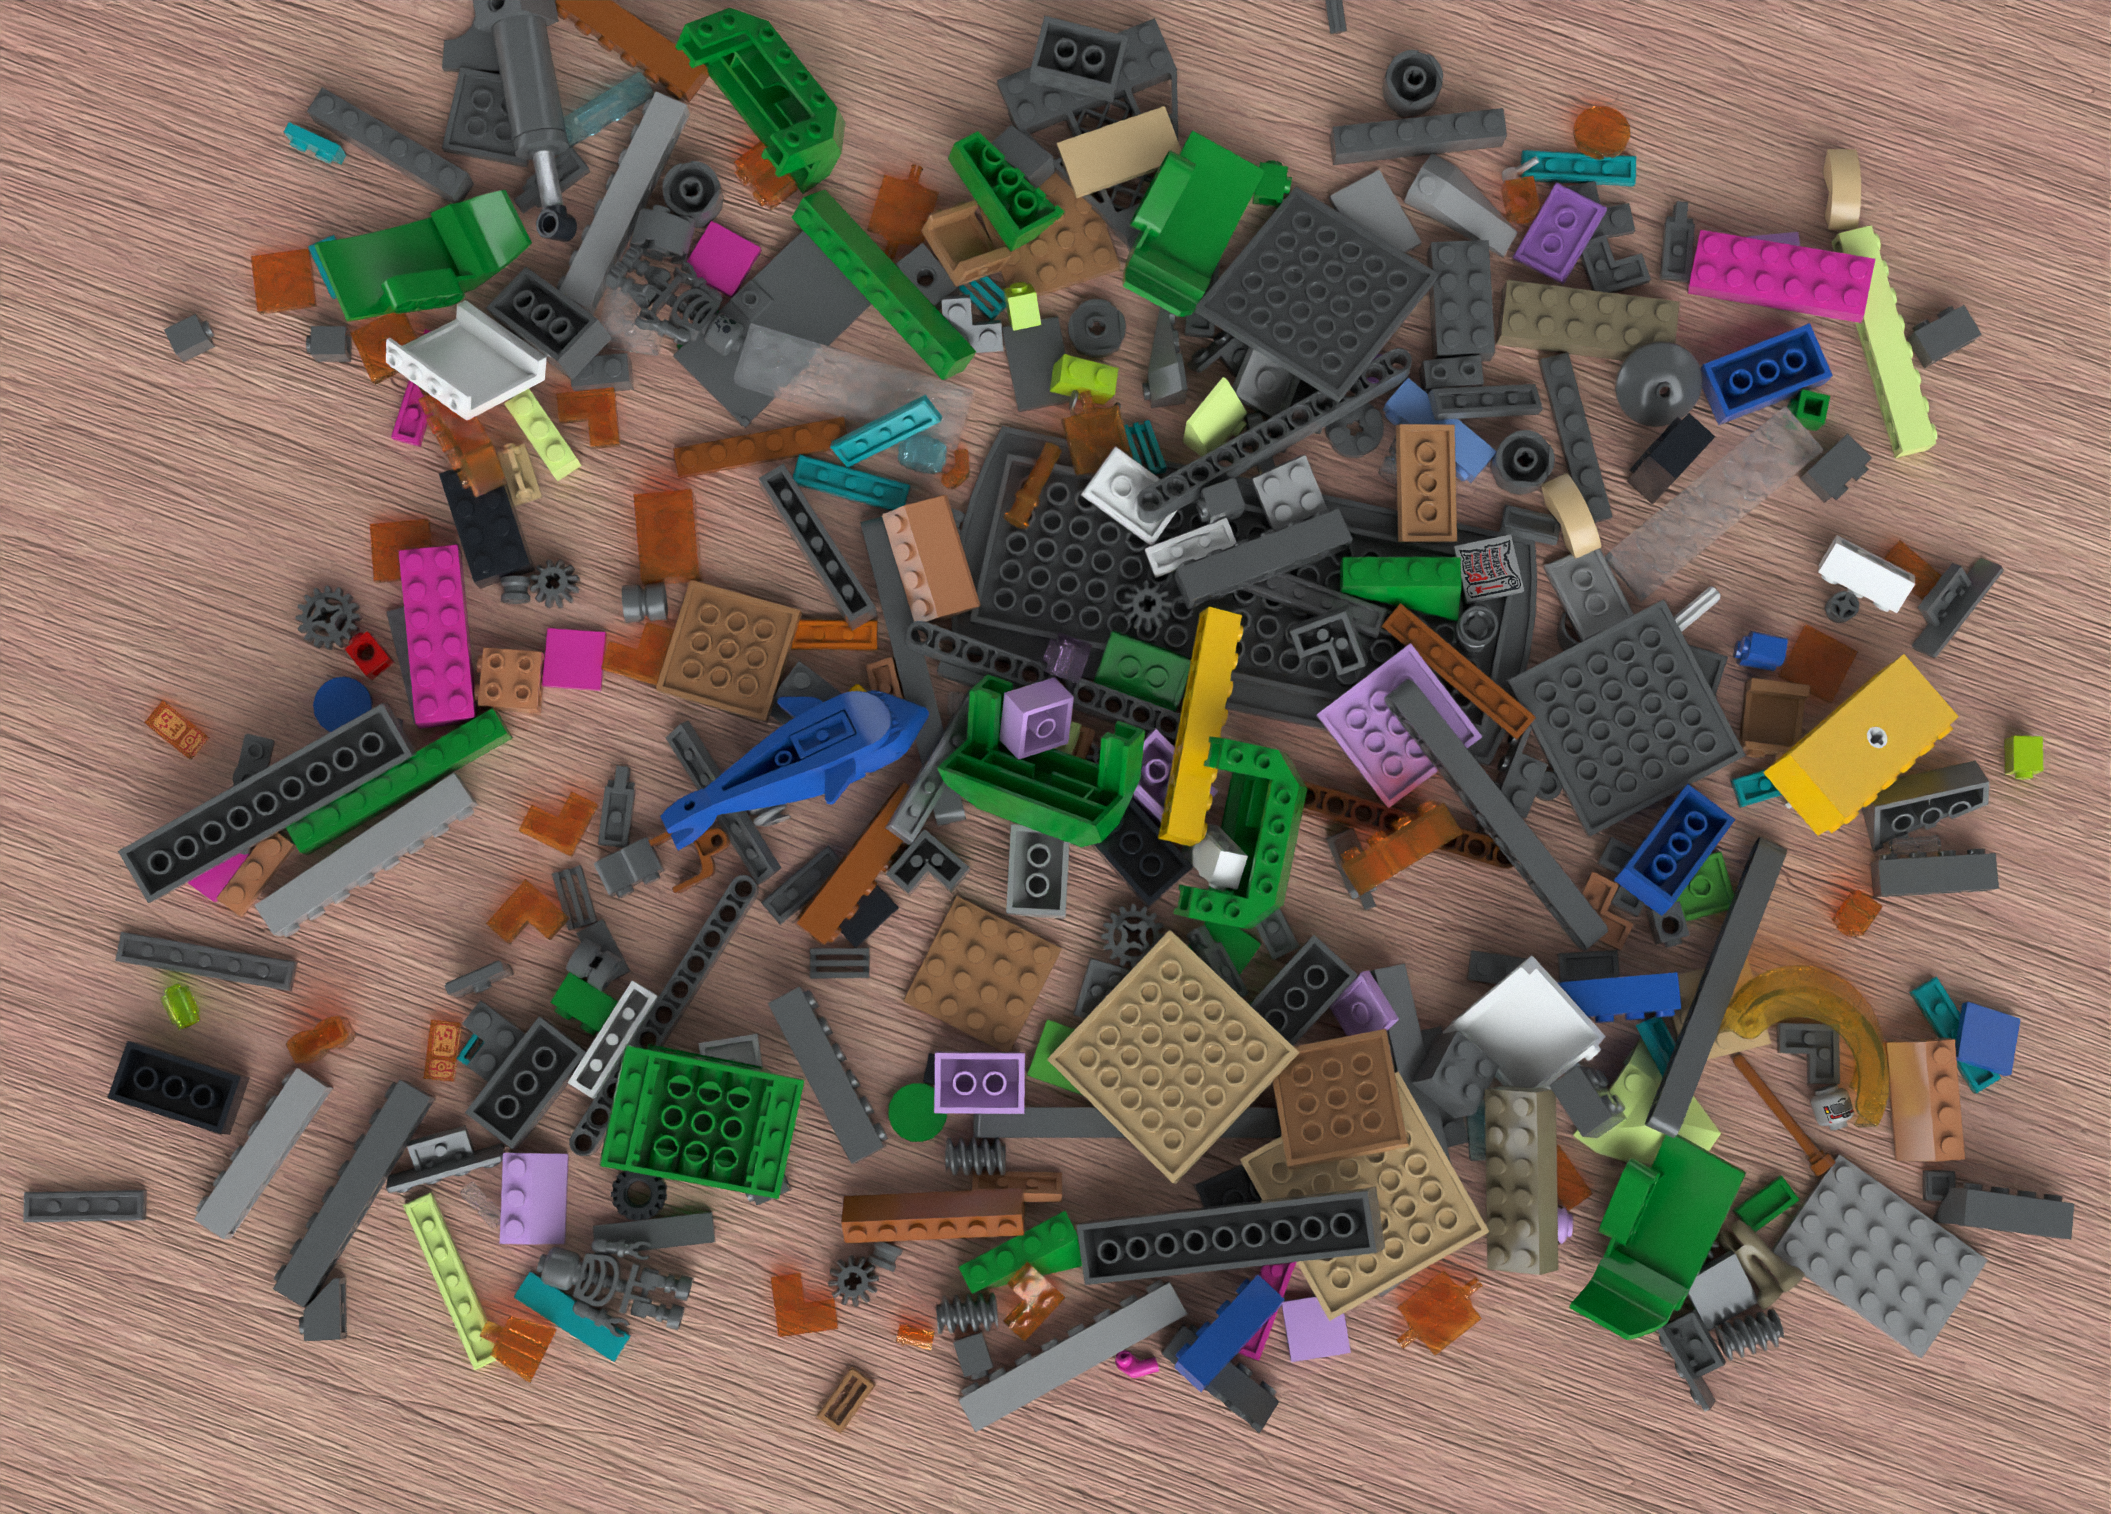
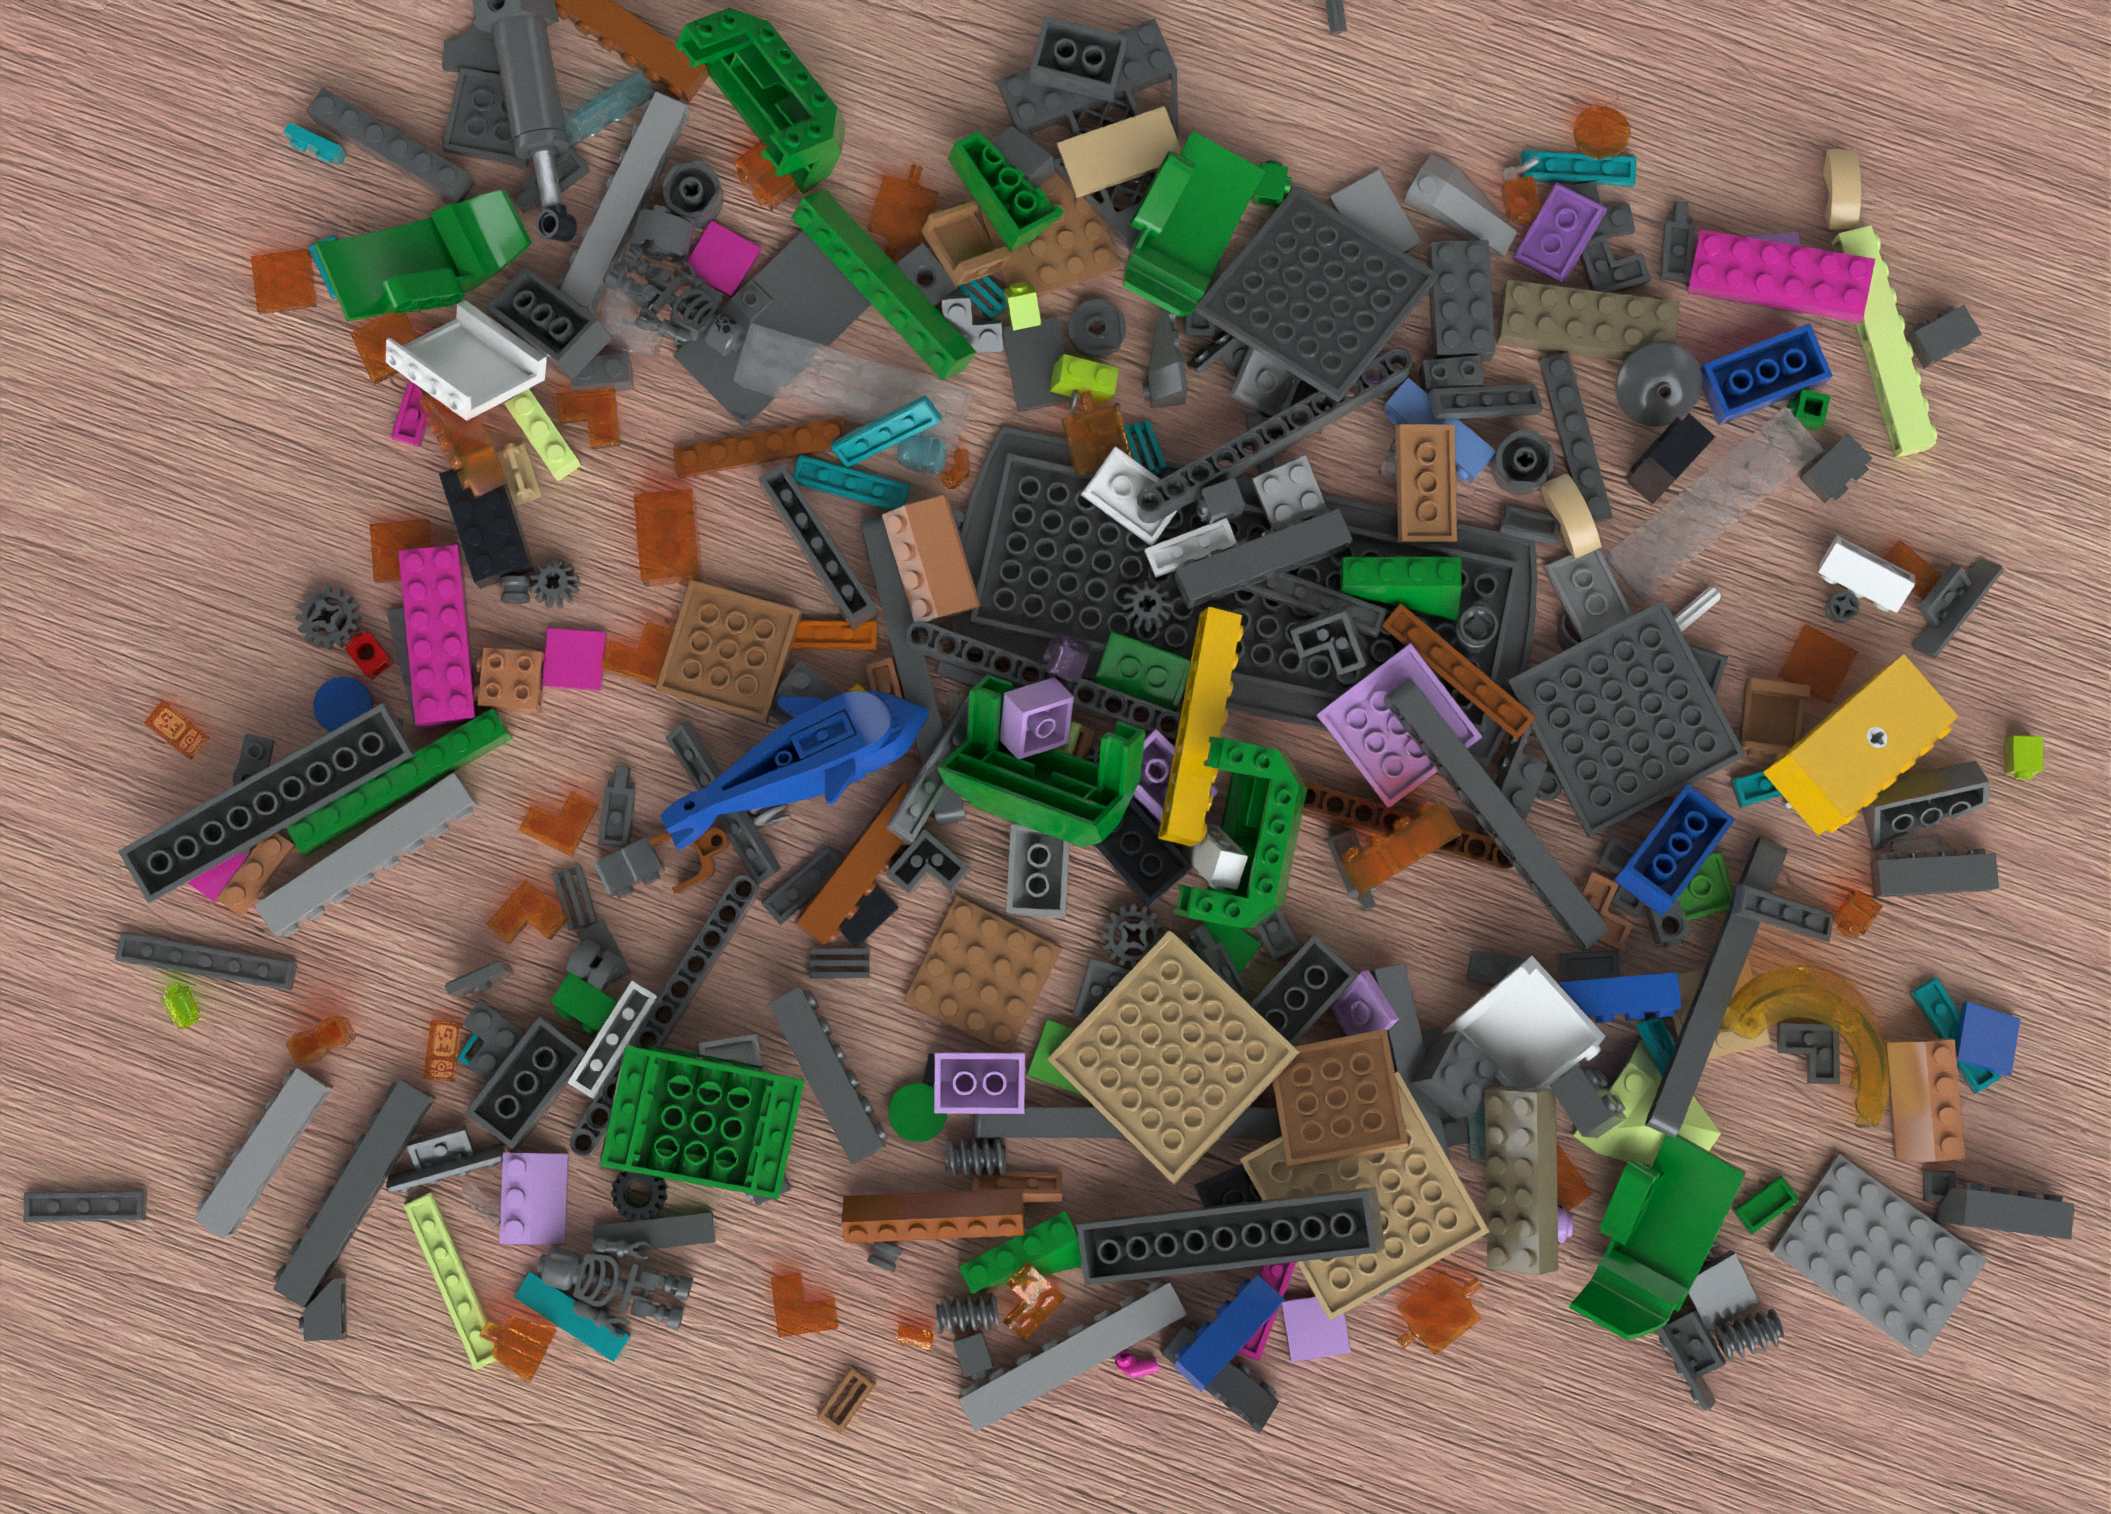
(178, 1087): black brick -> none
(190, 337): dark grey brick -> none
(330, 343): dark grey brick -> none
(644, 602): dark grey wheel -> none
(861, 1287): dark grey gear -> none
(1027, 497): clear orange pin -> none
(1215, 420): yellowish green slope -> none
(1363, 443): dark grey plate -> none
(1409, 98): dark grey brick -> none
(1418, 136): dark grey brick -> none
(1489, 569): light grey tile -> none
(1761, 651): blue brick -> none
(1769, 1288): dark tan piece -> none
(1783, 913): none -> dark grey tile
(1818, 1159): dark orange piece -> none
(1832, 1107): light grey head -> none

